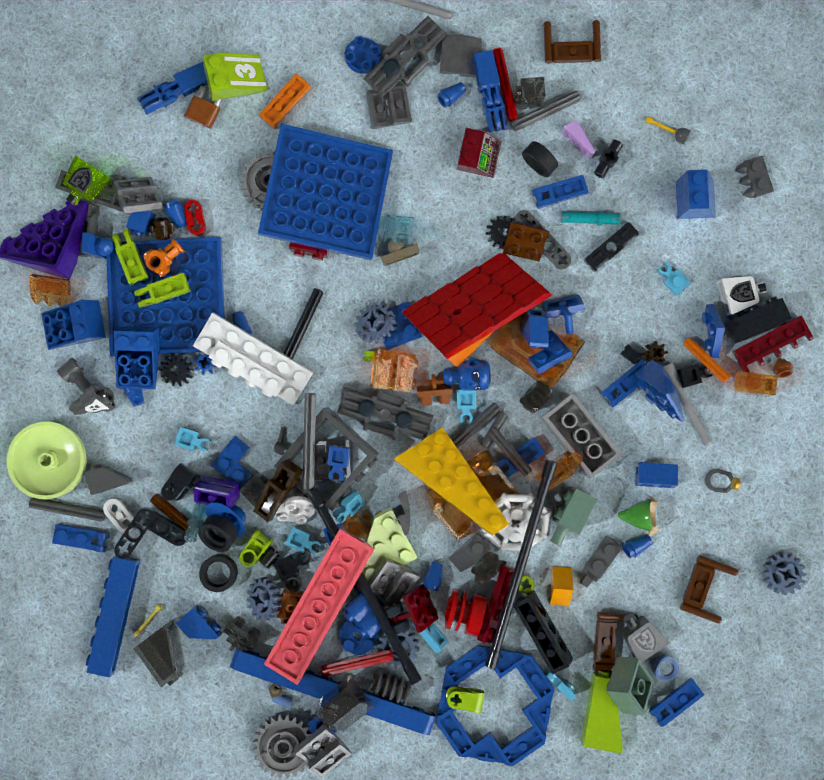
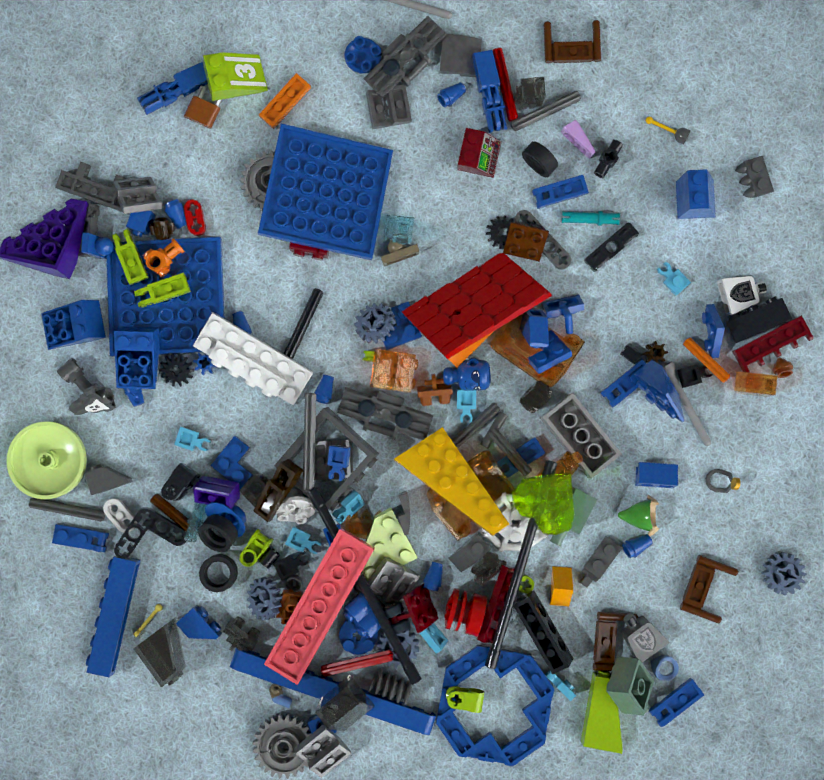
(49, 288): clear orange plate -> none
(84, 181): clear neon green torso -> none
(279, 447): dark grey hand -> none
(324, 389): none -> blue cone
(547, 501): none -> clear neon green plate

